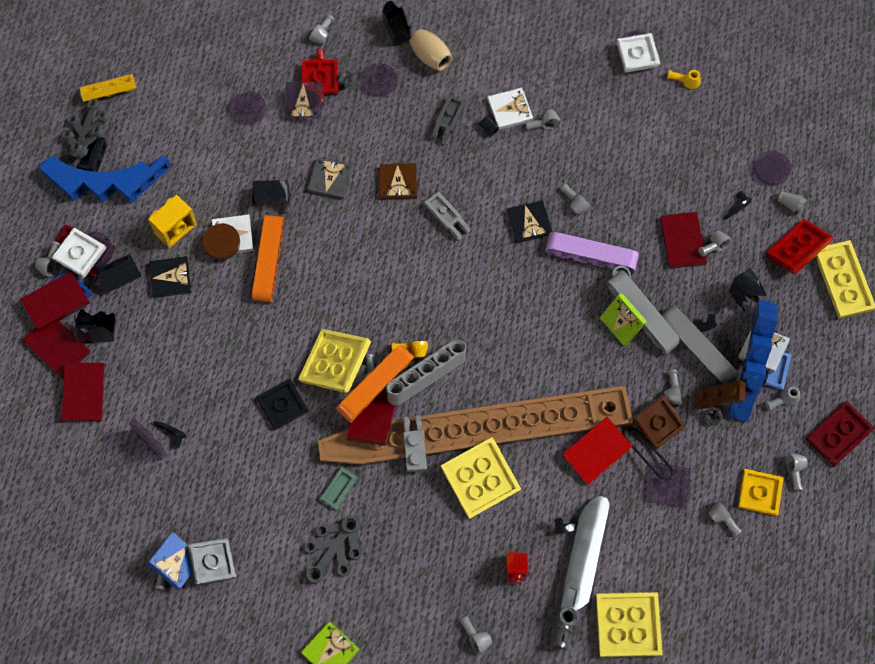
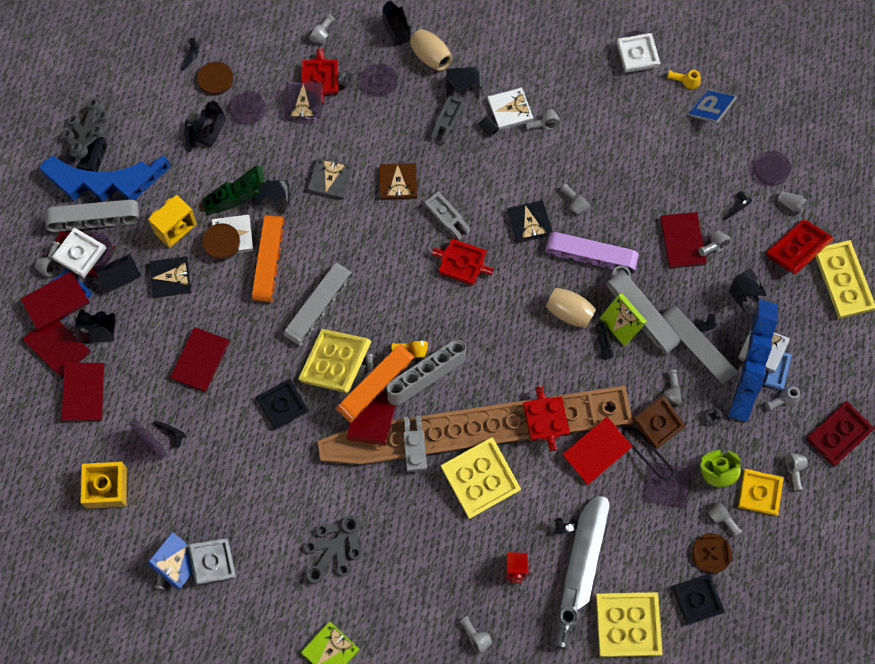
(92, 215): none -> light grey beam
(103, 485): none -> yellow brick
(108, 88): yellow plate -> none
(188, 134): none -> black bar
(192, 53): none -> black bar
(200, 359): none -> dark red tile
(213, 108): none -> black piece
(215, 78): none -> reddish brown tile
(235, 193): none -> dark green slope
(318, 302): none -> light grey beam
(338, 488): sand green tile -> none
(462, 262): none -> red plate
(463, 77): none -> black piece
(546, 418): none -> red plate
(570, 307): none -> tan piece
(604, 341): none -> black axle
(698, 599): none -> black tile
(712, 106): none -> blue piece
(712, 553): none -> reddish brown tile
(719, 395): reddish brown plate -> none
(720, 468): none -> lime cylinder

